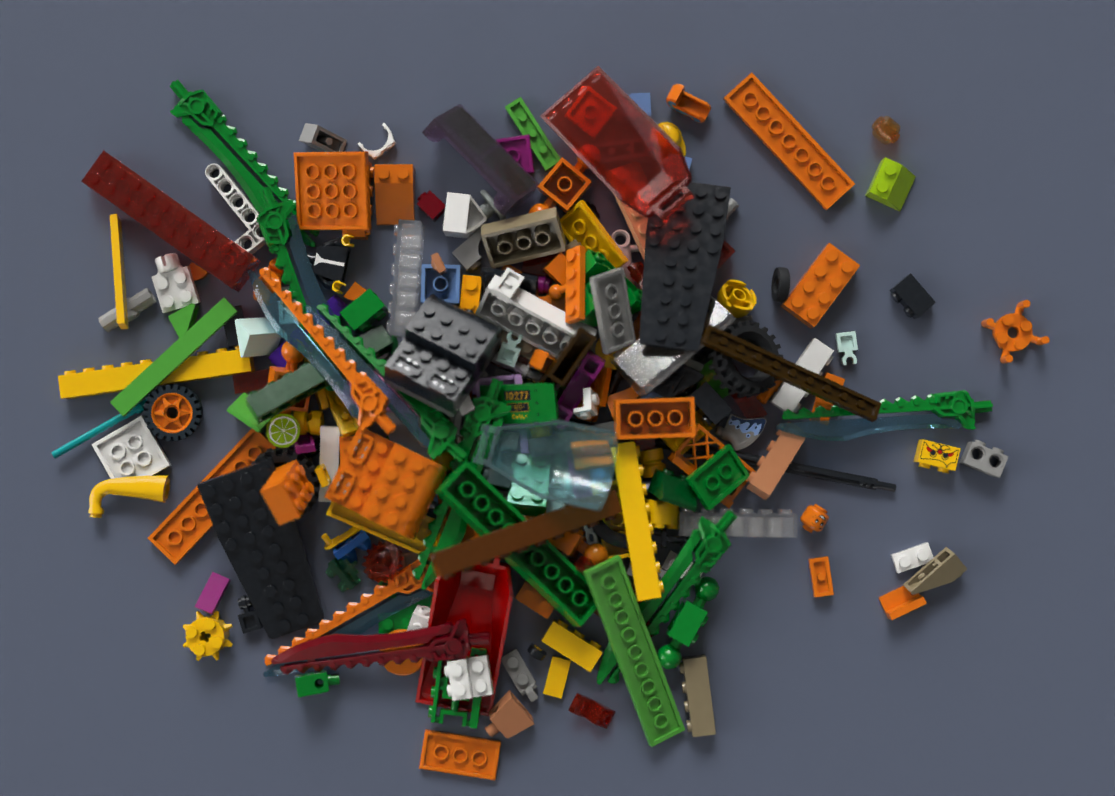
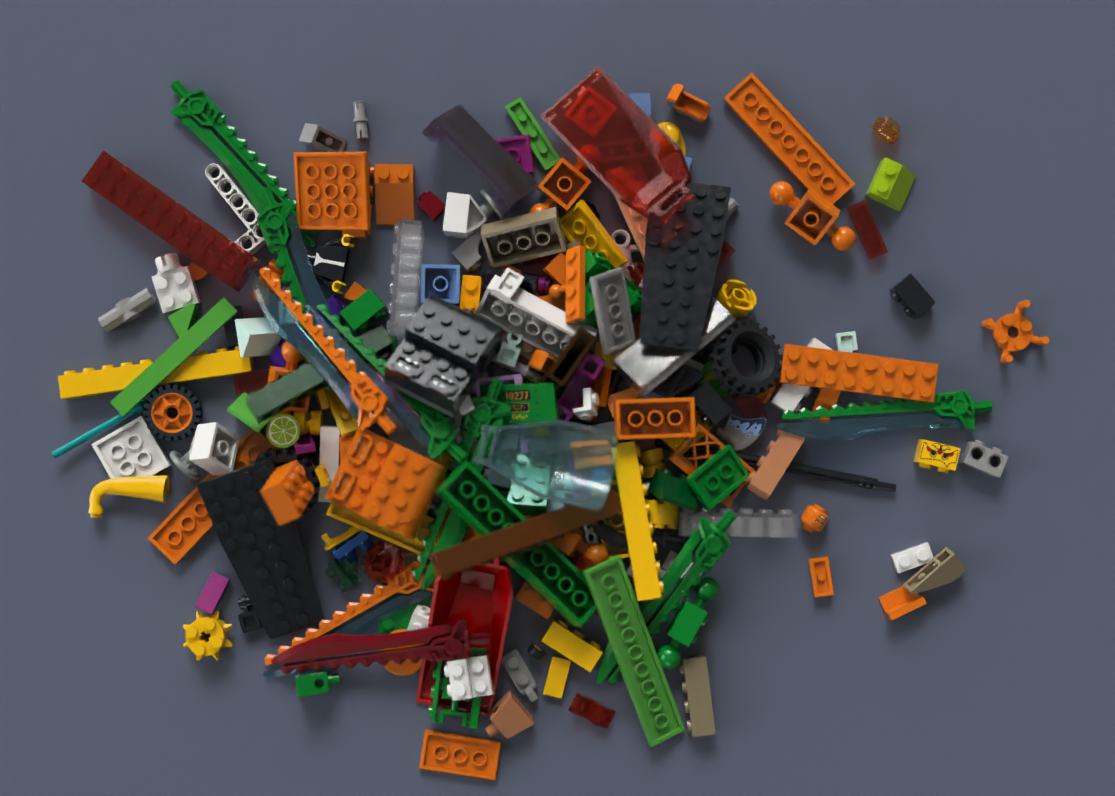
(119, 271): yellow tile -> none
(211, 449): none -> white piece
(360, 120): none -> light grey pin
(389, 144): white cap -> none
(437, 264): nougat tile -> none
(780, 284): black tyre -> none
(790, 373): dark brown plate -> none
(812, 216): none -> orange brick
(820, 285): orange brick -> none
(858, 373): none -> orange plate
(867, 229): none -> clear red plate

